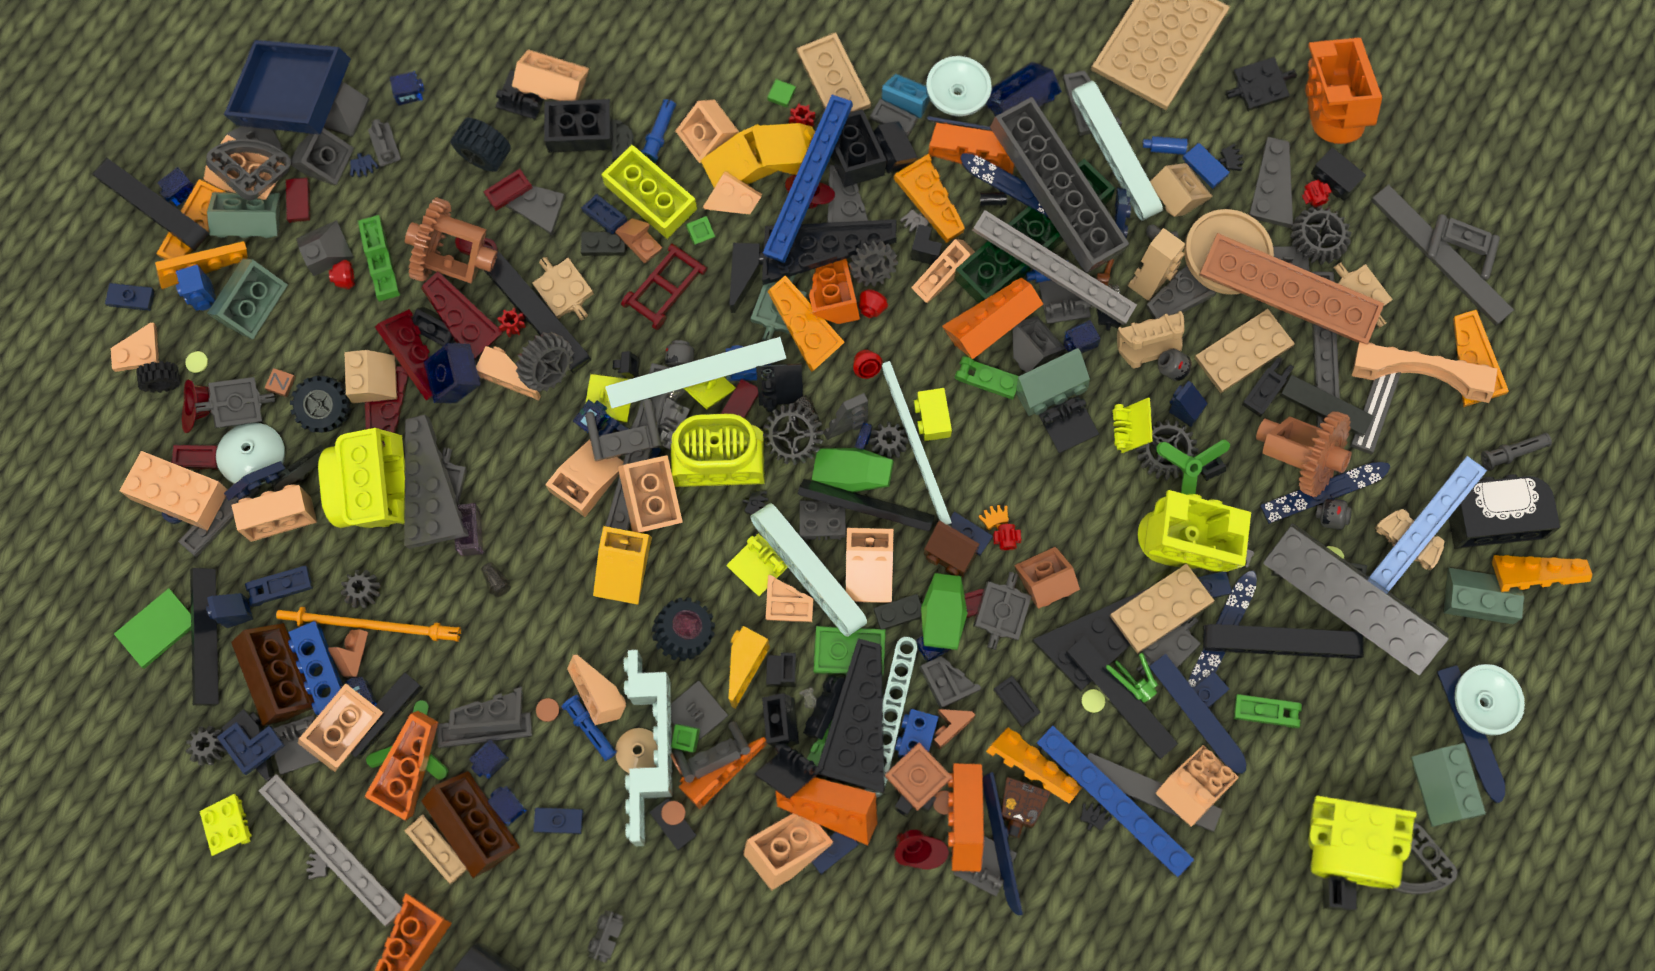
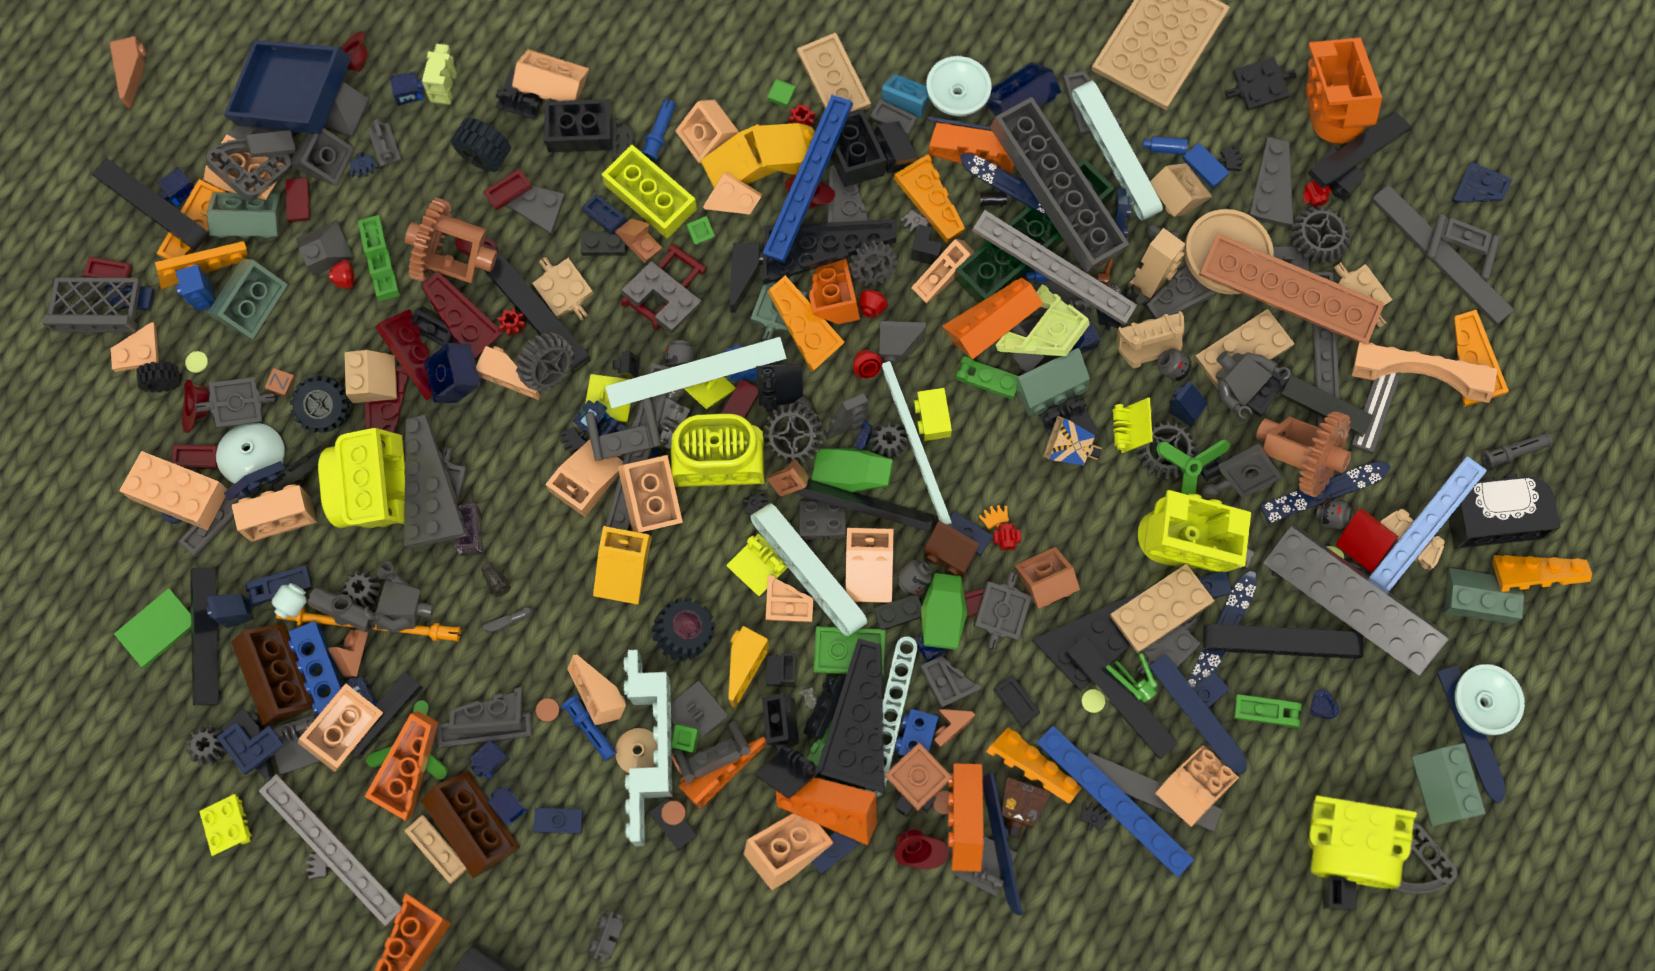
(93, 323): none -> dark grey fence
(106, 269): none -> dark red tile
(128, 67): none -> nougat slope
(270, 144): none -> dark grey tile
(289, 600): none -> light aqua head
(341, 609): none -> dark grey piece
(356, 50): none -> dark red piece
(398, 604): none -> dark grey torso
(439, 75): none -> yellowish green hips
(505, 621): none -> dark grey piece
(573, 439): none -> black piece
(679, 300): none -> flat silver plate
(789, 479): none -> nougat slope
(900, 340): none -> dark grey slope
(914, 576): none -> dark grey head
(1053, 334): none -> yellowish green wing
(1070, 443): none -> torso
(1134, 294): none -> pearl dark grey piece
(1236, 475): none -> dark grey plate
(1243, 377): none -> dark grey torso
(1323, 705): none -> clear blue tile
(1359, 150): none -> black tile
(1366, 540): none -> red tile
(1481, 185): none -> dark blue wing

